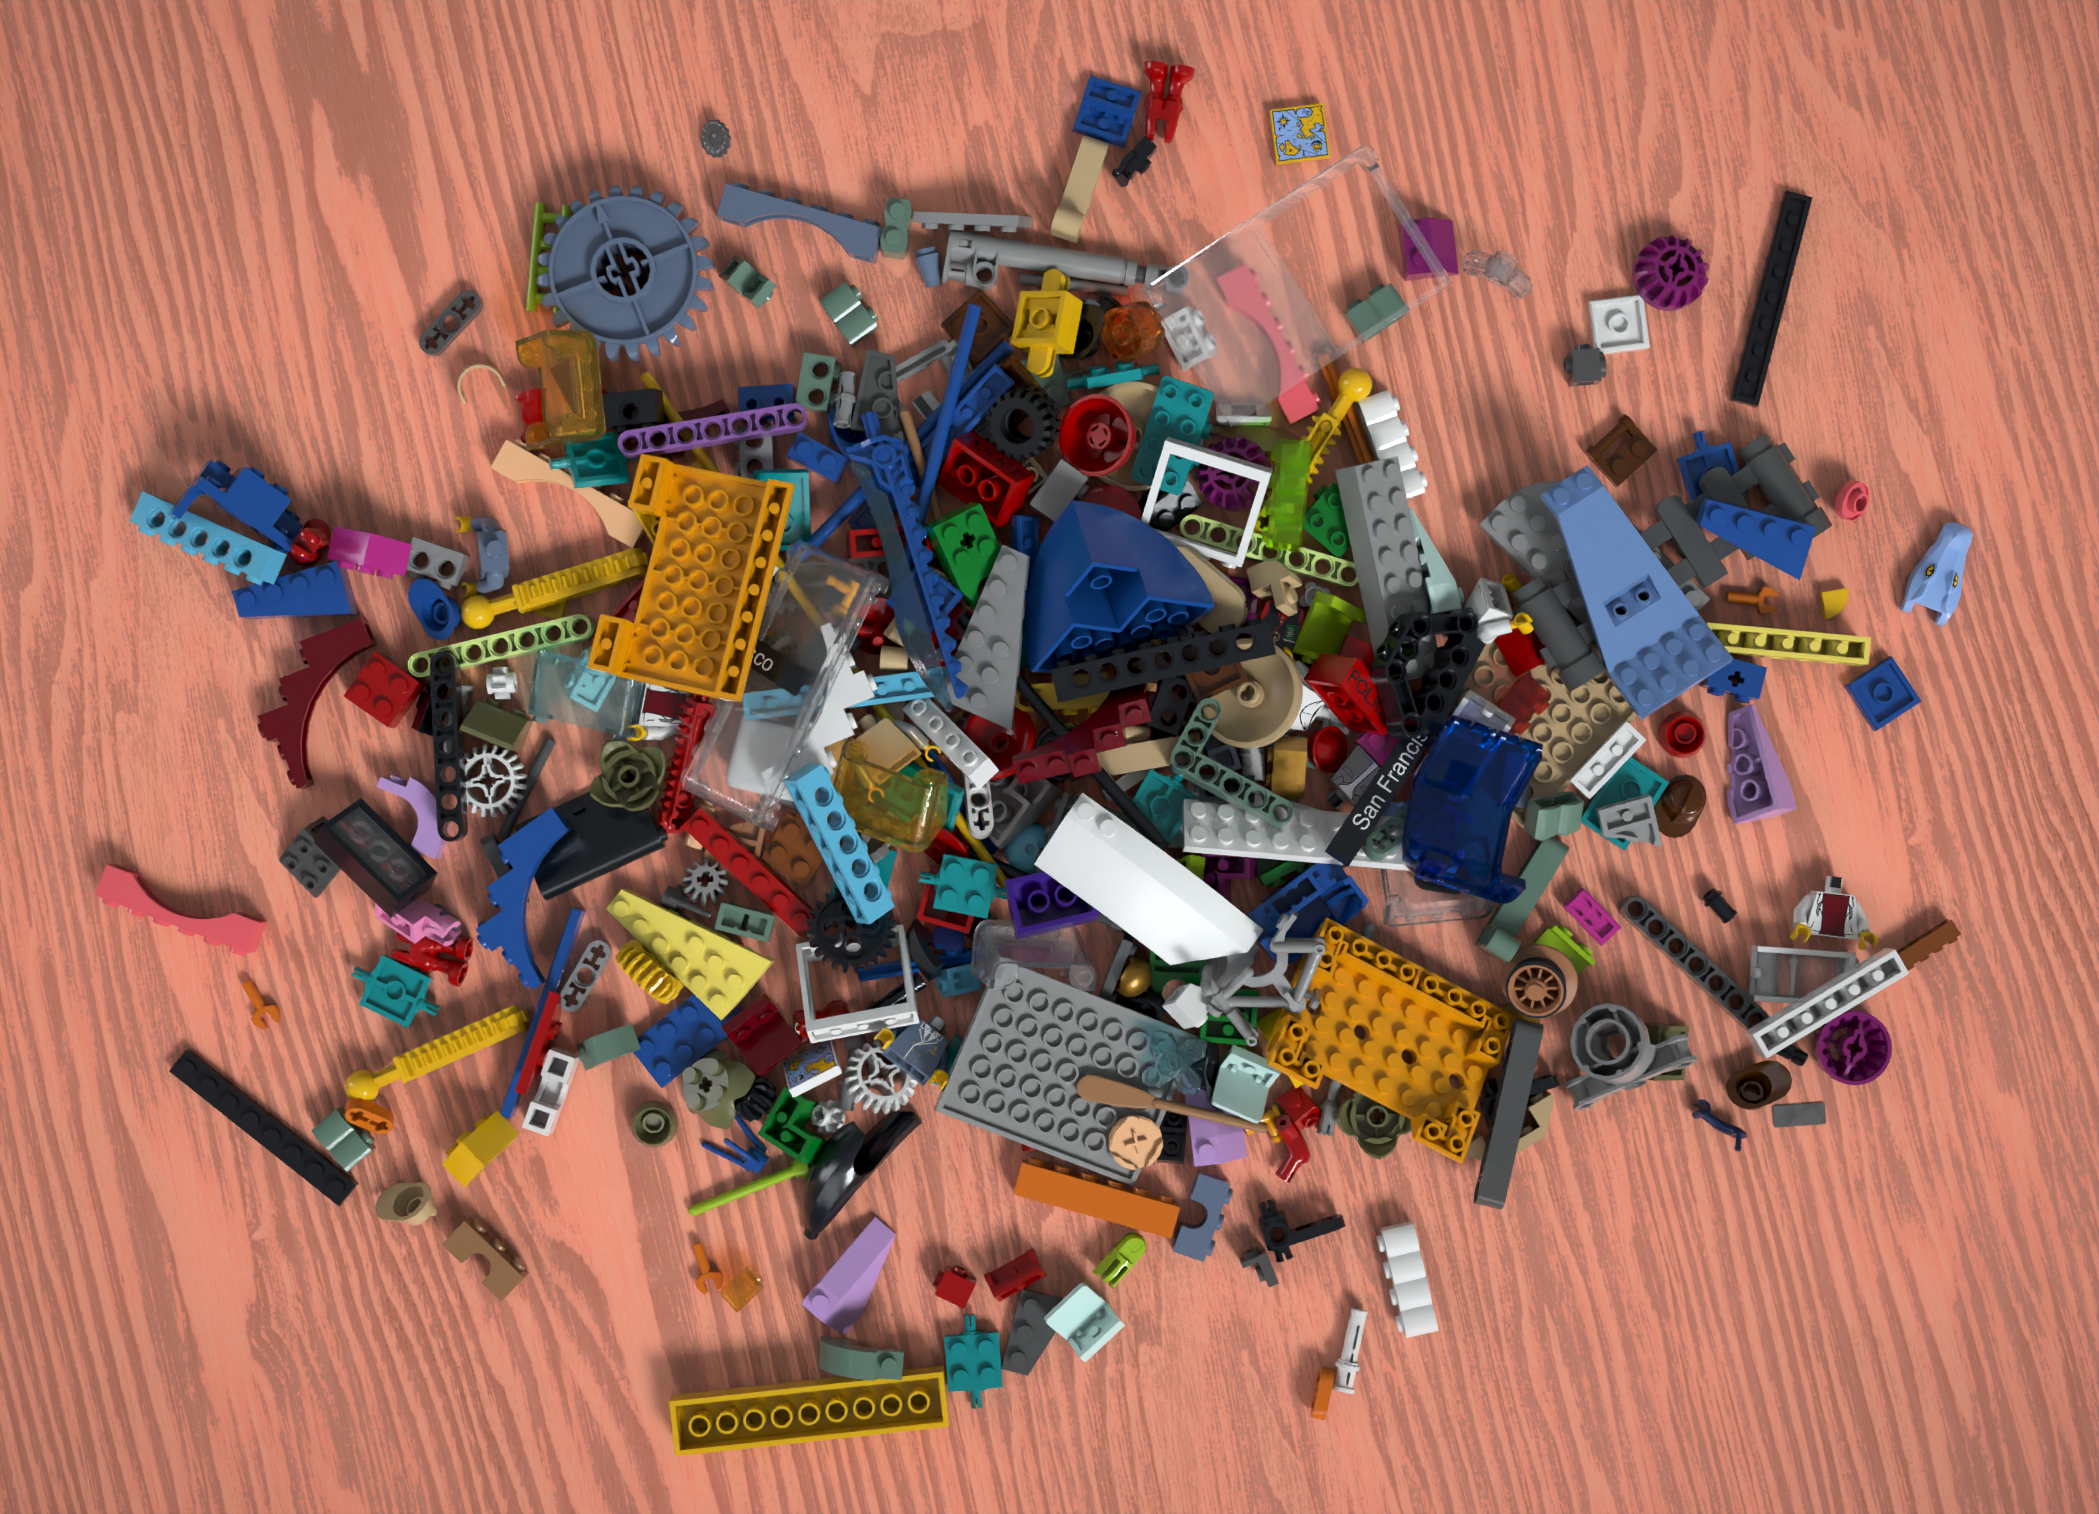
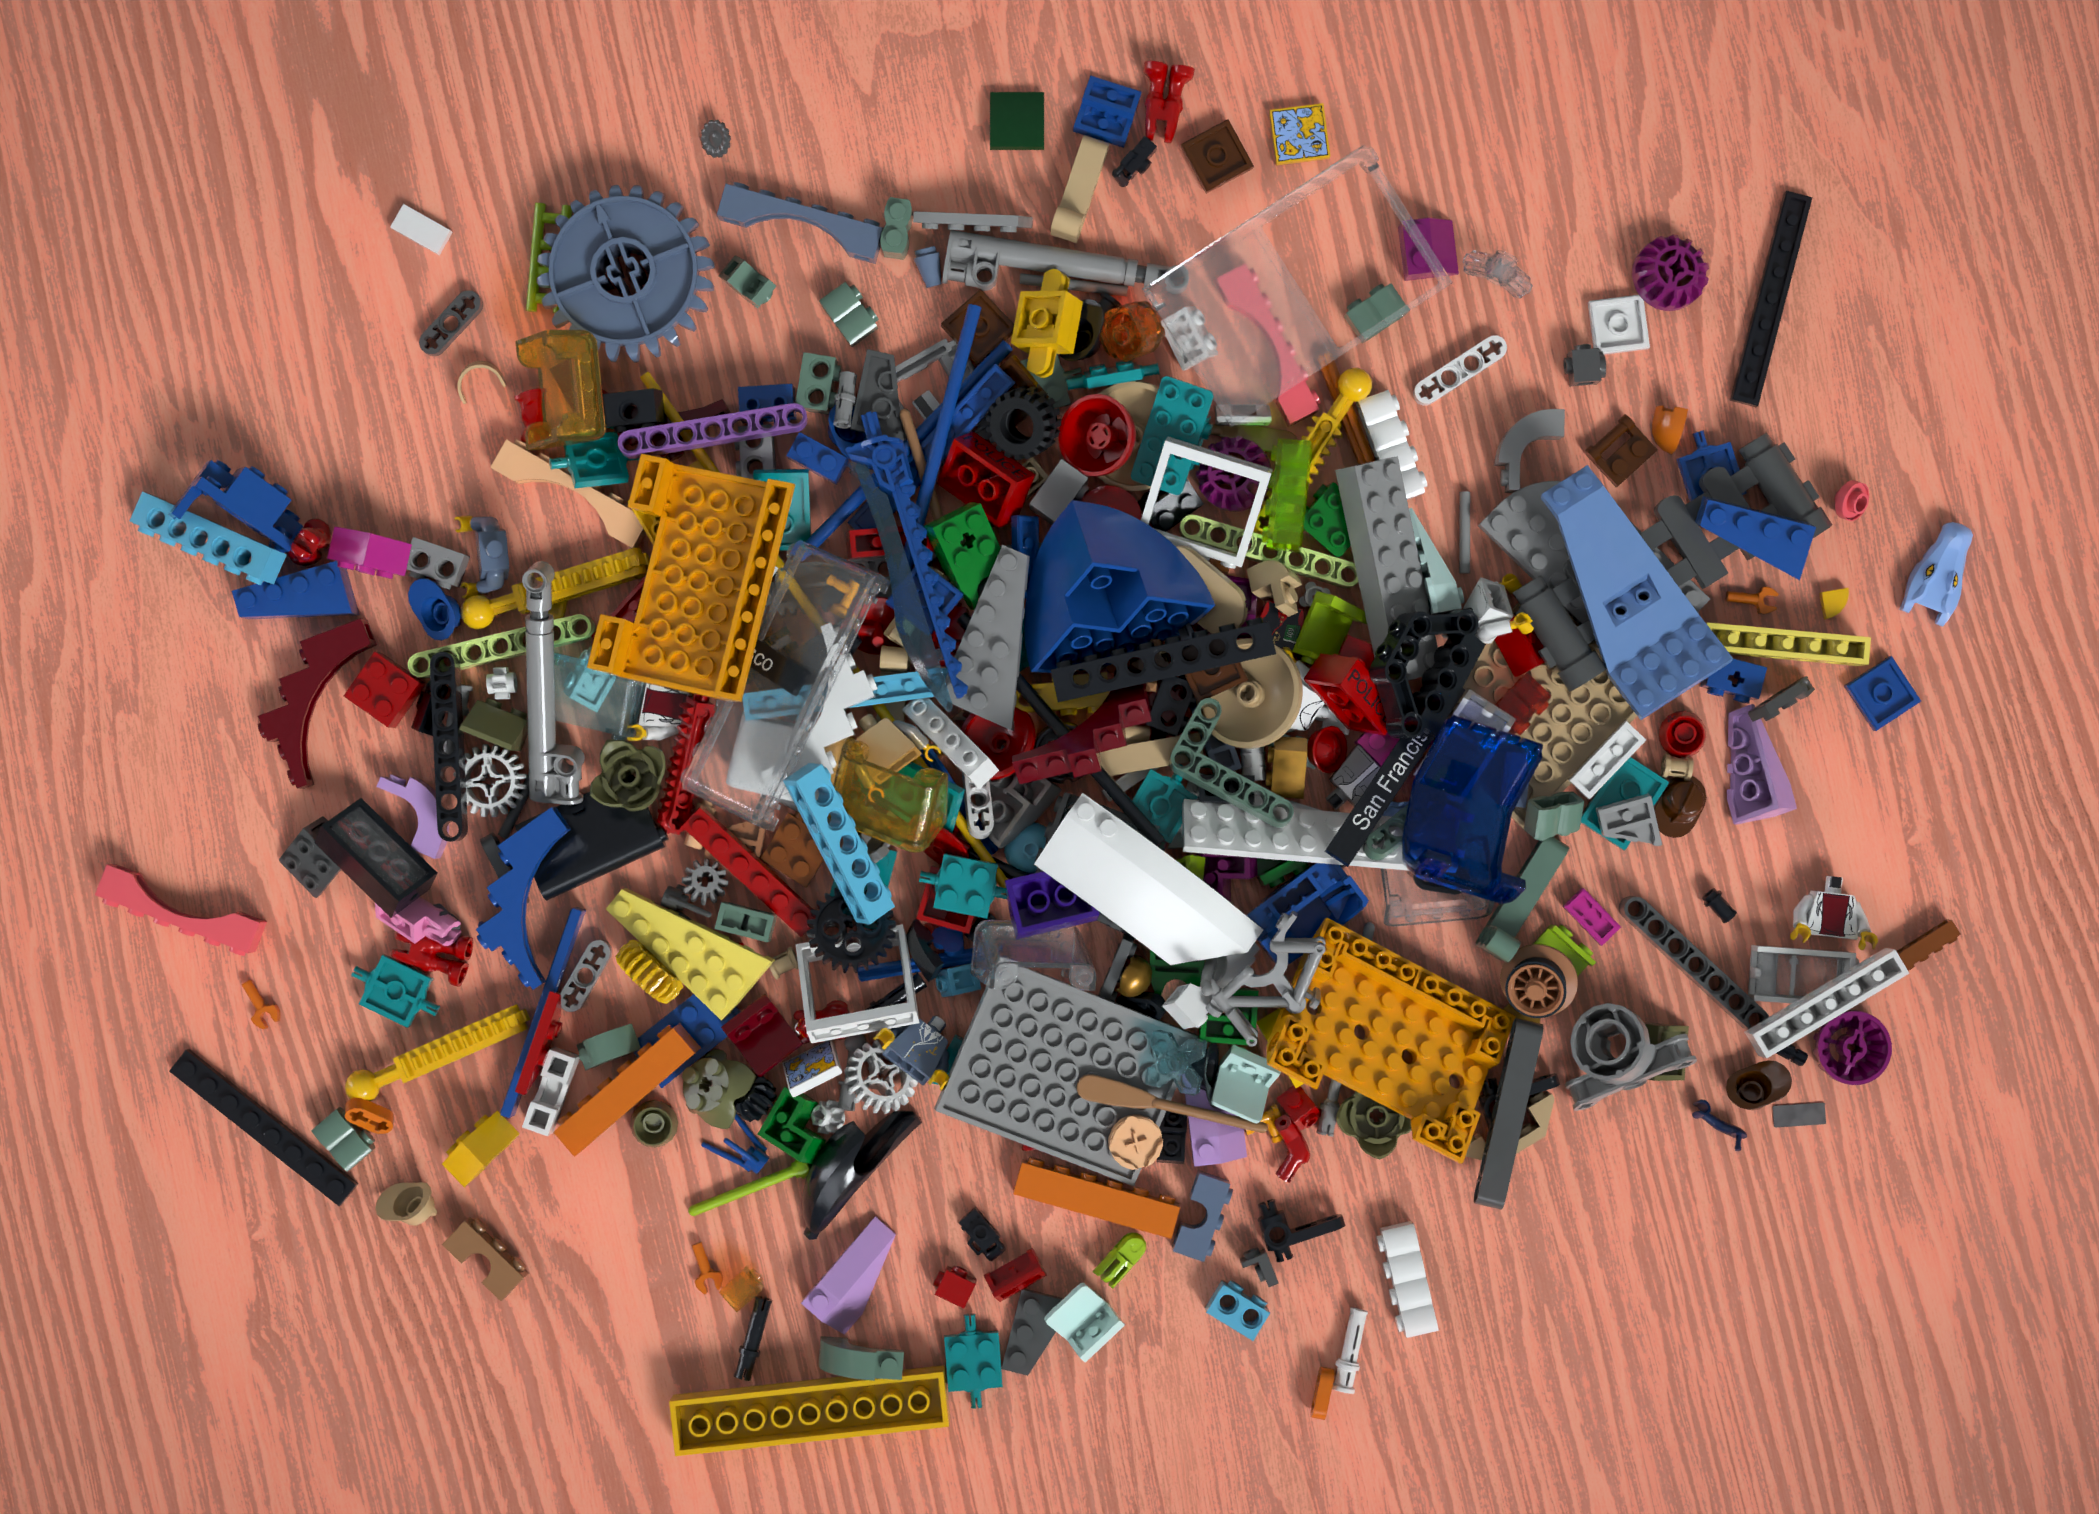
(421, 229): none -> white tile
(549, 774): none -> light grey piece
(627, 1089): none -> orange brick
(753, 1337): none -> black pin
(784, 962): none -> tan bush
(983, 1234): none -> black piece
(1016, 120): none -> dark green slope
(1217, 156): none -> reddish brown plate
(1233, 1315): none -> medium azure brick
(1458, 368): none -> white beam
(1464, 532): none -> light grey bar
(1539, 425): none -> light grey arch
(1668, 427): none -> orange brick
(1677, 767): none -> tan bush
(1784, 698): none -> dark grey hinge

